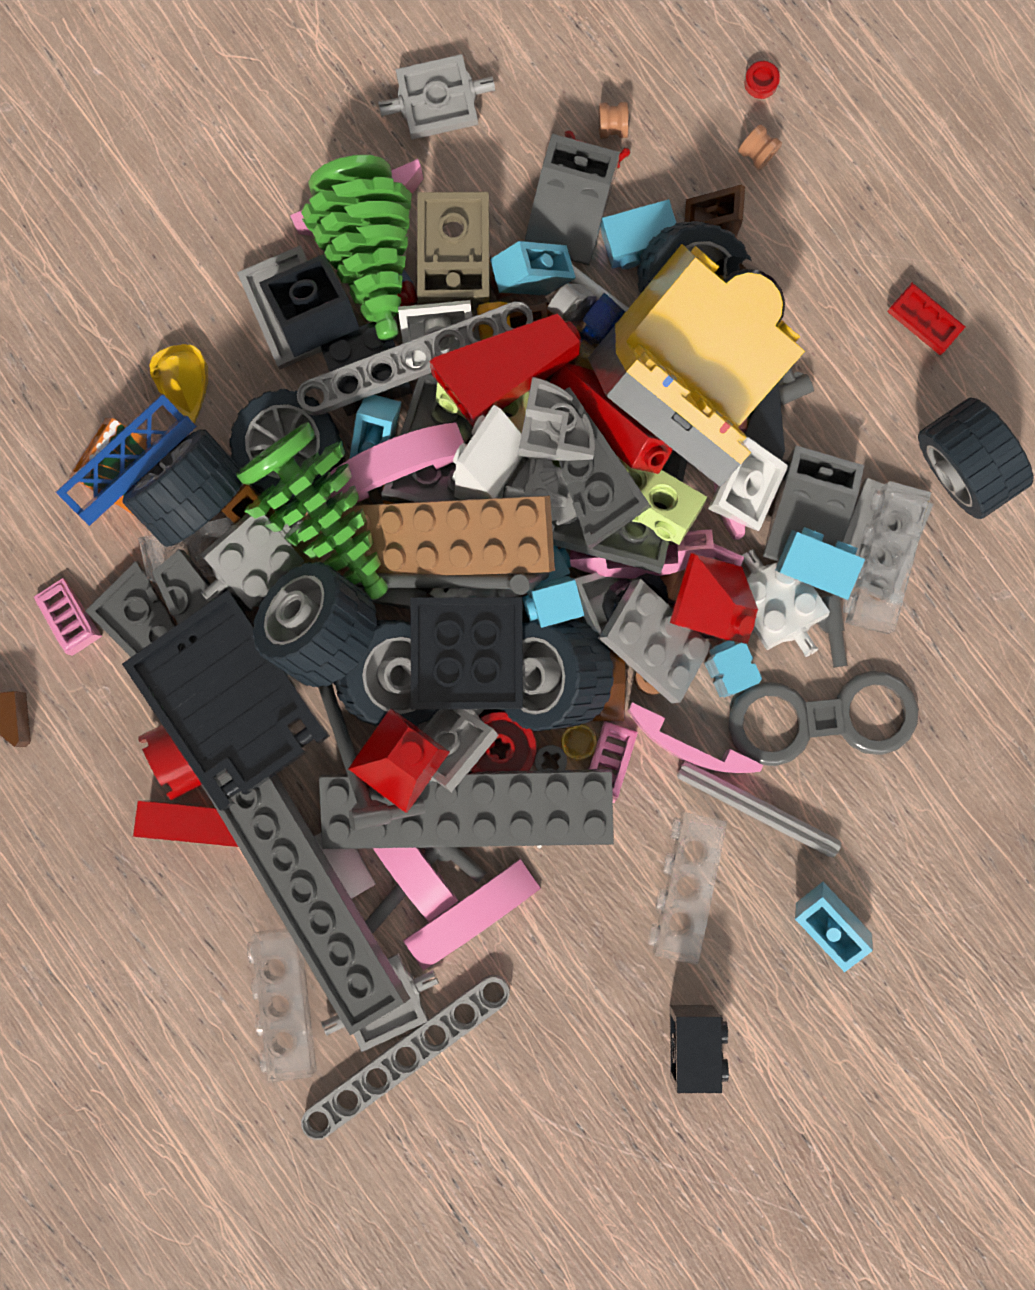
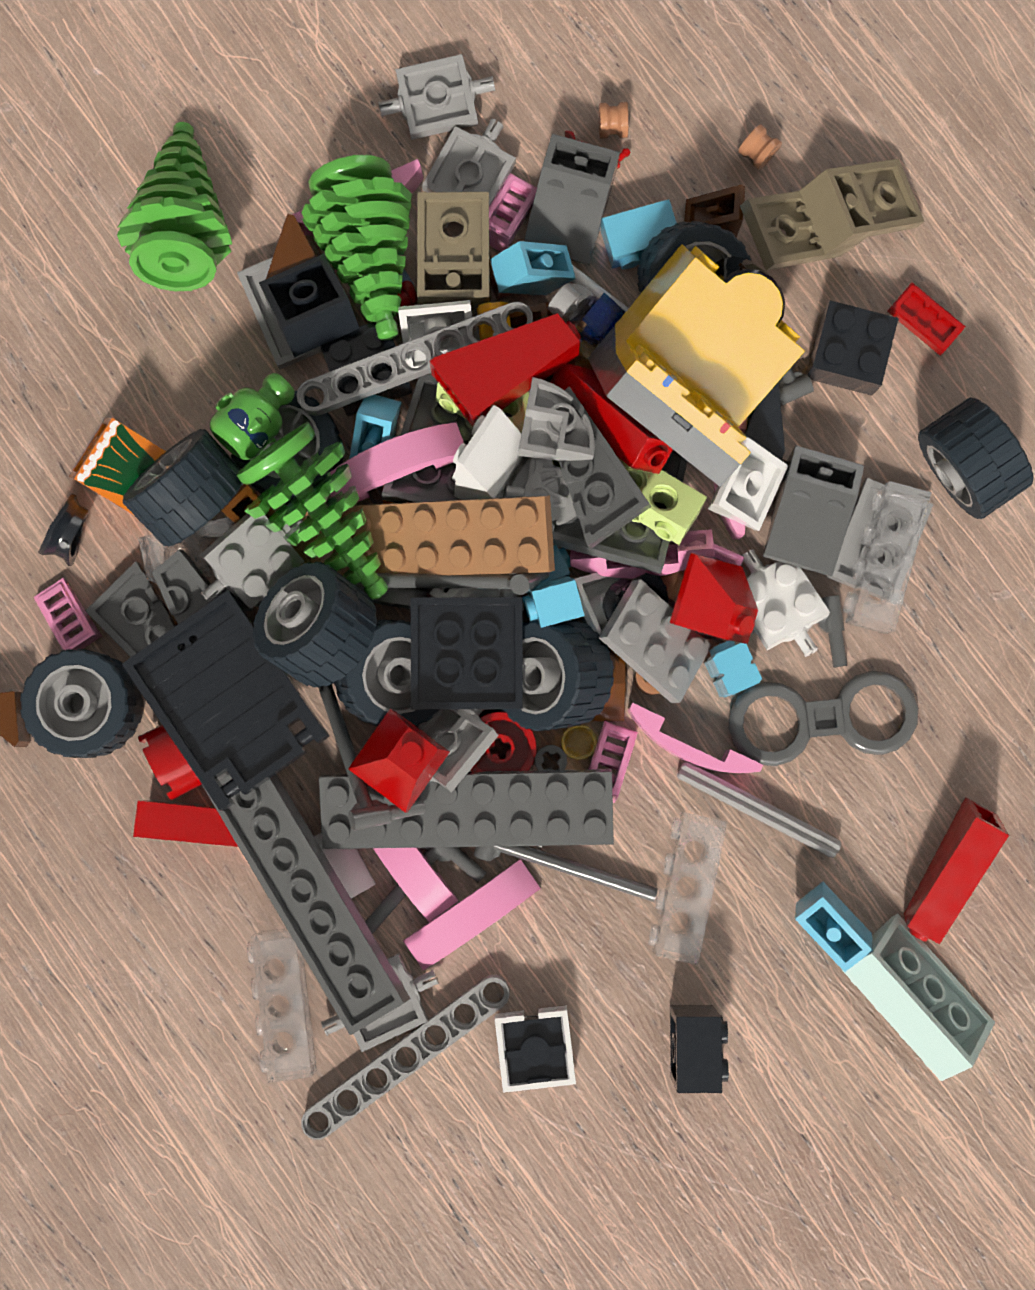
(65, 532): none -> black hat
(80, 704): none -> wheel
(136, 469): blue fence -> none
(175, 219): none -> bright green plant
(182, 377): yellow piece -> none
(251, 418): none -> bright green piece
(291, 248): none -> reddish brown slope
(471, 163): none -> light grey plate
(500, 232): none -> bright pink slope
(535, 1049): none -> black piece
(570, 867): none -> dark grey bar
(762, 79): red tile -> none
(819, 563): medium azure brick -> none
(832, 213): none -> dark tan bracket
(852, 348): none -> black brick
(922, 1000): none -> light aqua slope
(955, 871): none -> red slope

